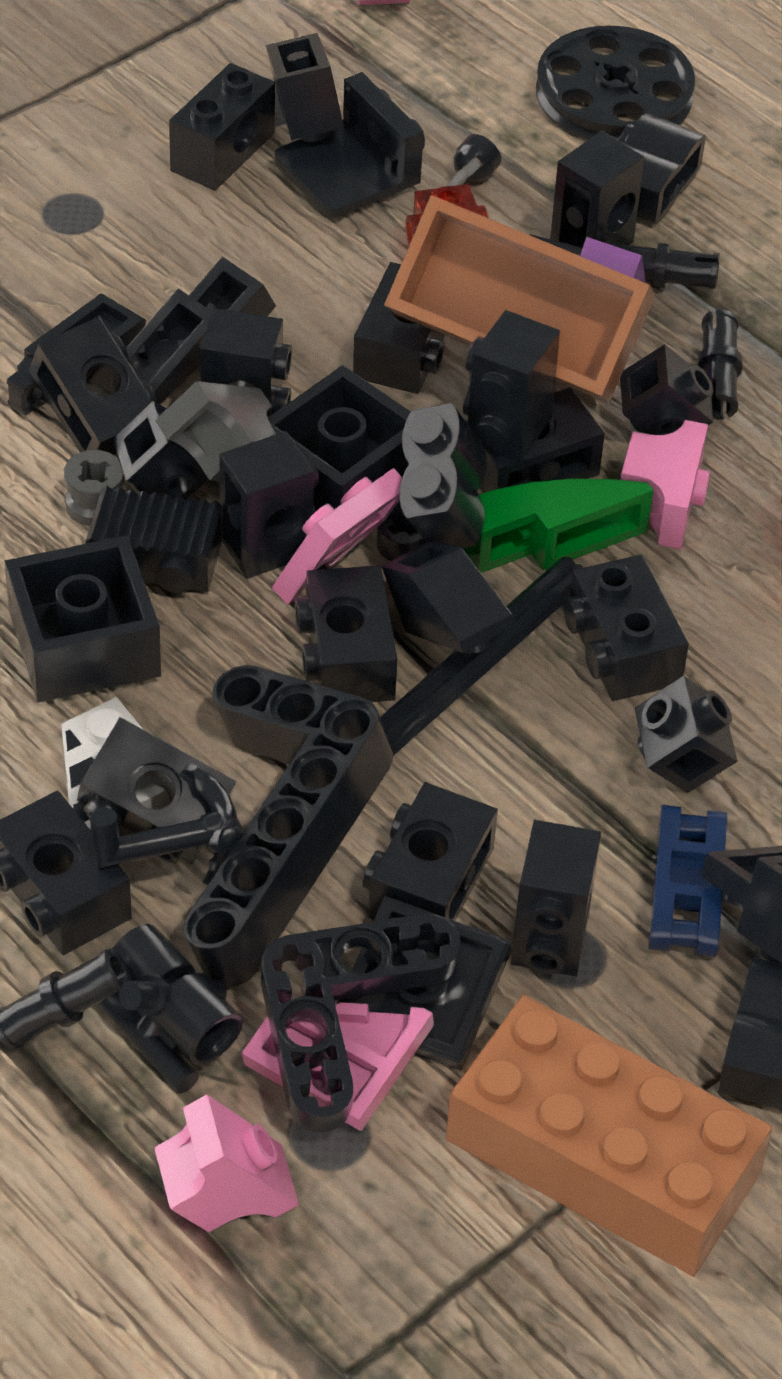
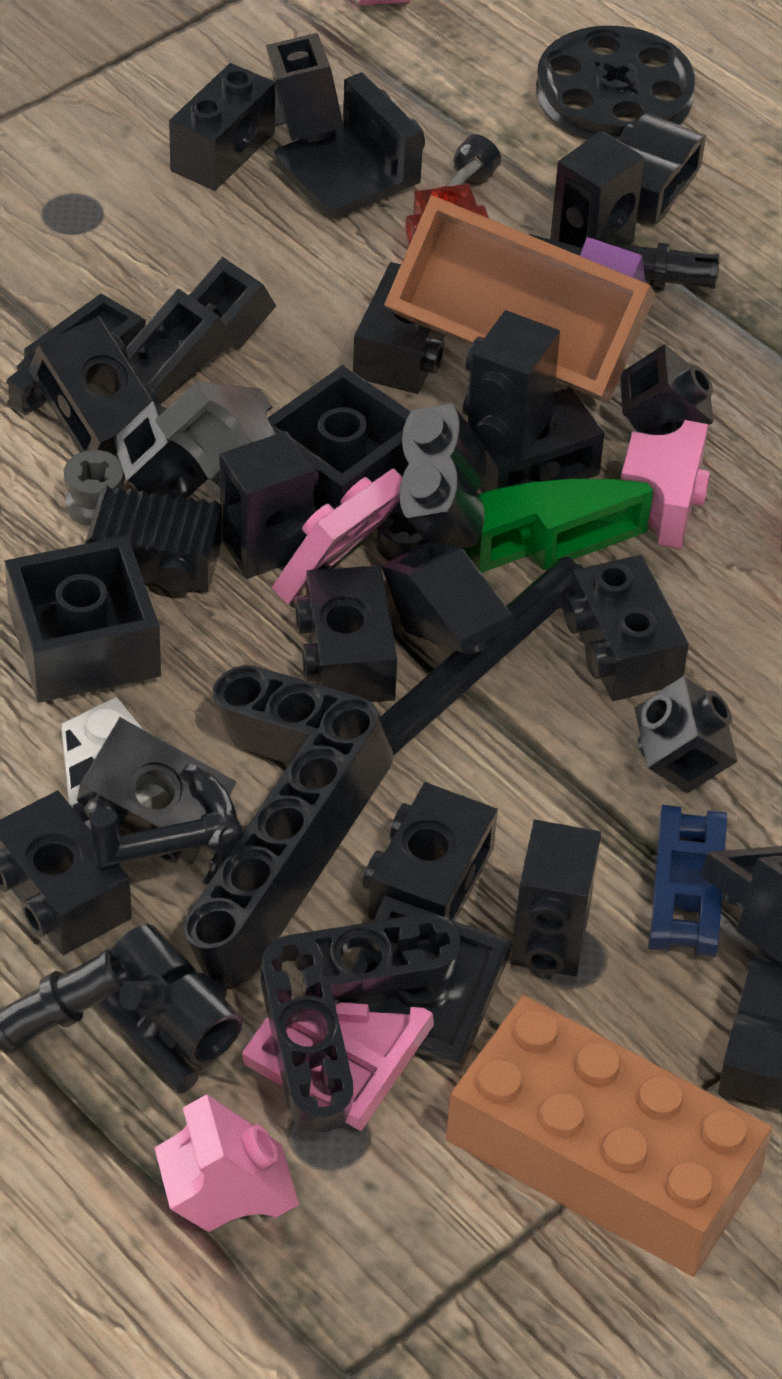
(247, 353): black brick -> none
(721, 360): black pin -> none

